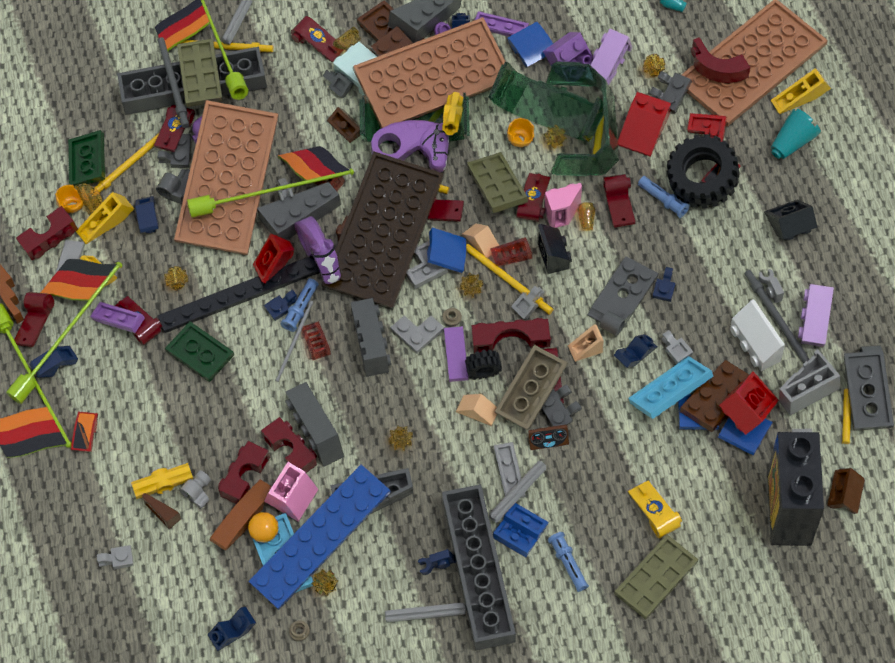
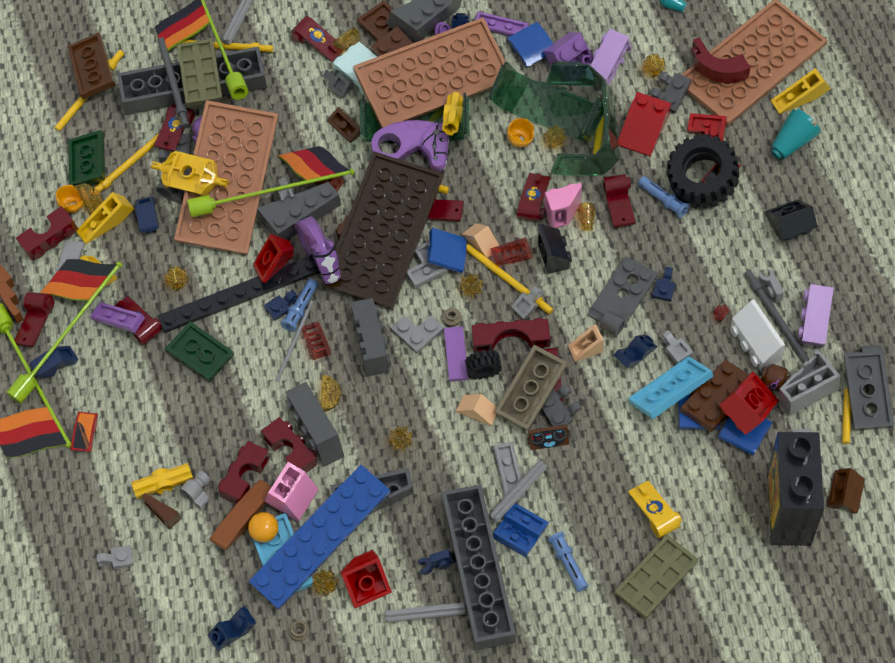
(79, 102): none -> yellow bar
(91, 65): none -> reddish brown plate
(200, 181): none -> yellow plate
(329, 393): none -> clear yellow plate
(365, 579): none -> red slope
(497, 182): olive plate -> none
(720, 312): none -> clear red plate
(775, 376): none -> reddish brown head

